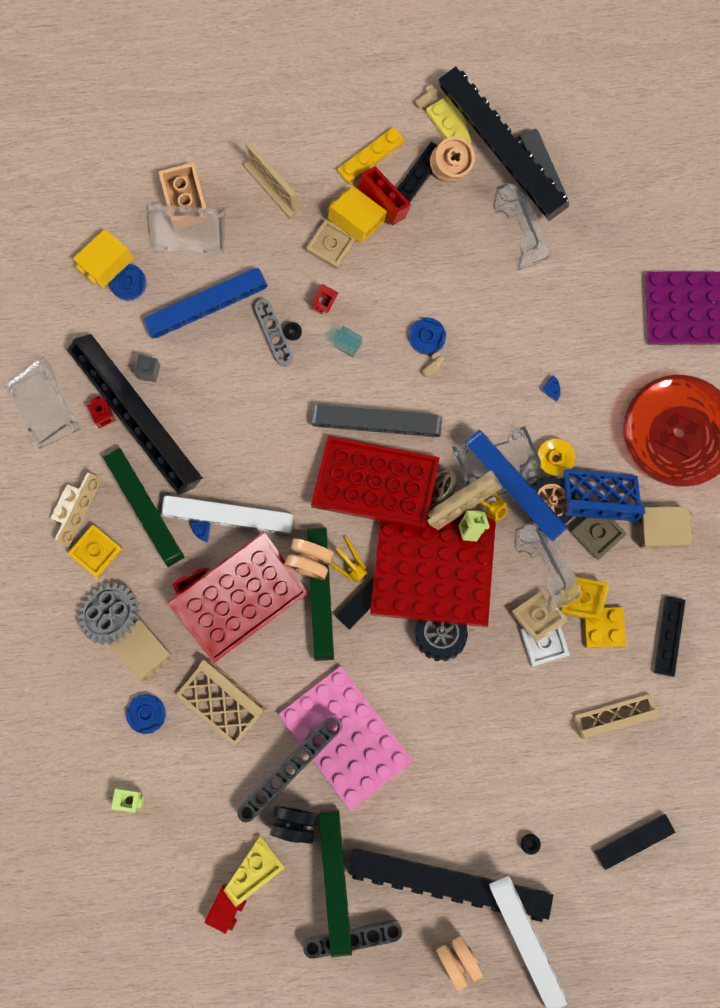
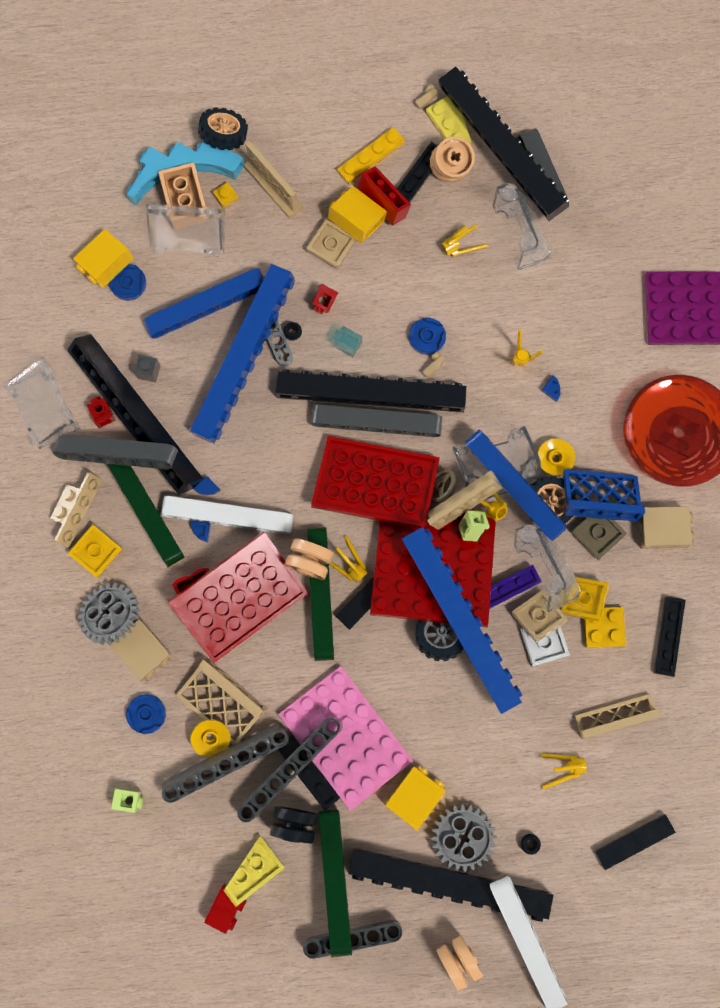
(115, 451): none -> dark grey beam
(205, 160): none -> medium azure arch
(207, 487): none -> blue tile
(210, 746): none -> yellow dish
(218, 770): none -> dark grey beam
(225, 195): none -> yellow plate
(229, 128): none -> black wheel
(242, 354): none -> blue brick
(311, 776): none -> black tile
(370, 391): none -> black brick
(416, 797): none -> yellow brick
(451, 244): none -> yellow plant
(461, 619): none -> blue brick
(480, 846): none -> light grey gear
(514, 585): none -> dark purple plate
(522, 355): none -> yellow plant
(575, 766): none -> yellow plant

